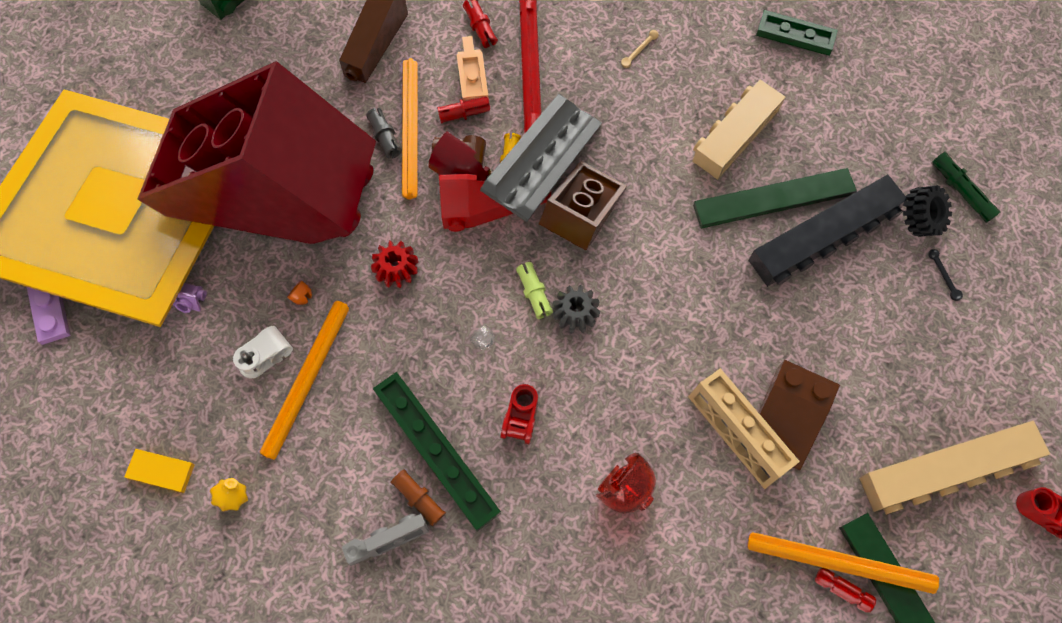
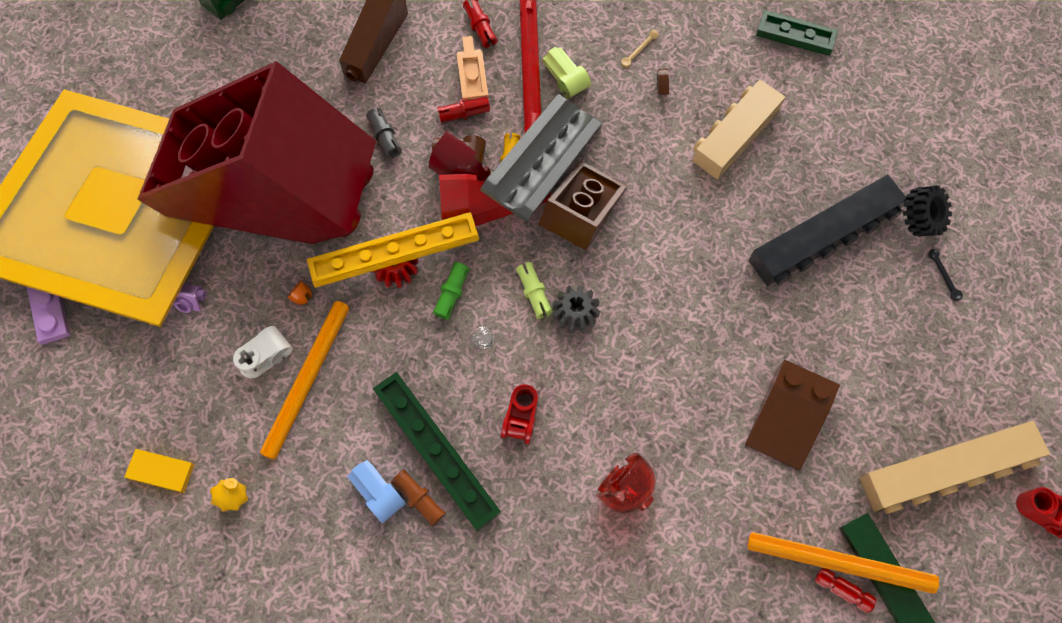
(380, 496): none -> light blue piece
(385, 539): light grey hinge -> none
(392, 249): none -> yellow tile
(409, 129): light orange axle -> none
(451, 290): none -> bright green pin
(568, 76): none -> yellowish green piece
(663, 81): none -> reddish brown tile
(744, 426): tan fence -> none
(774, 198): dark green tile -> none
(964, 185): dark green pin -> none

